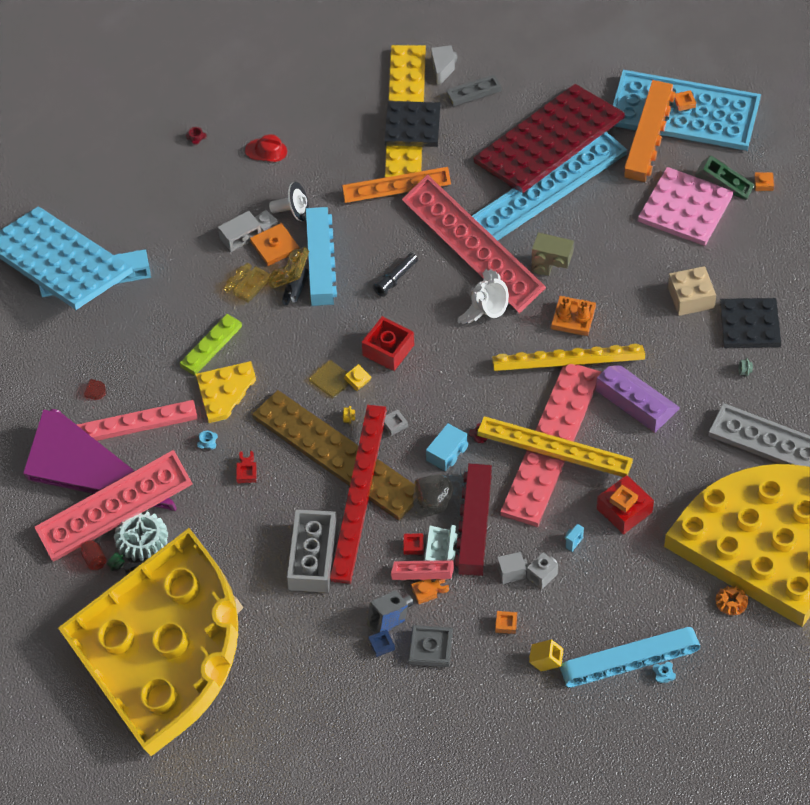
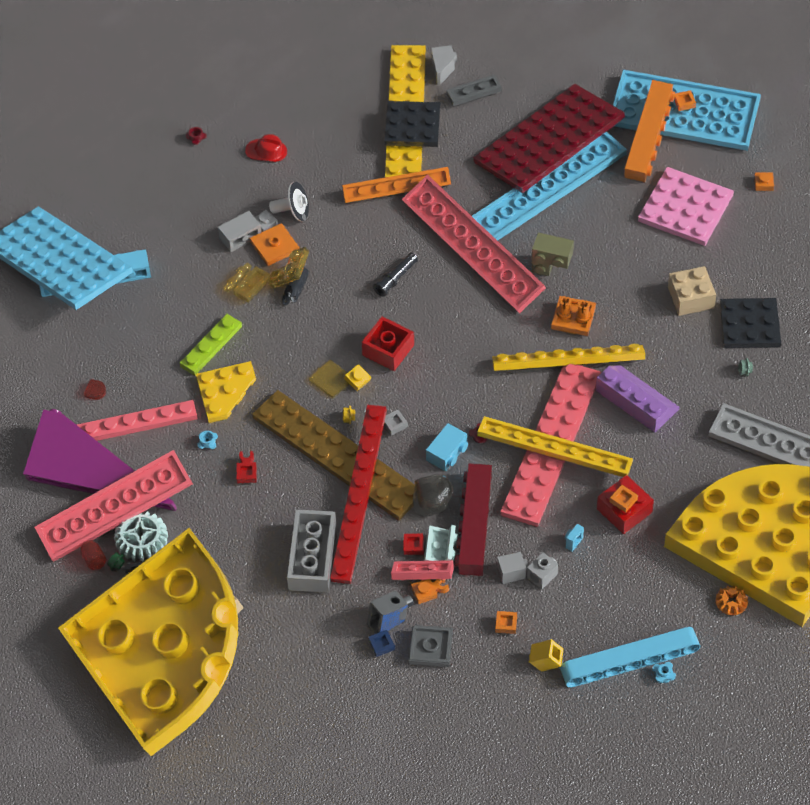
(320, 257): medium azure brick -> none
(487, 298): white helmet -> none
(721, 175): dark green slope -> none

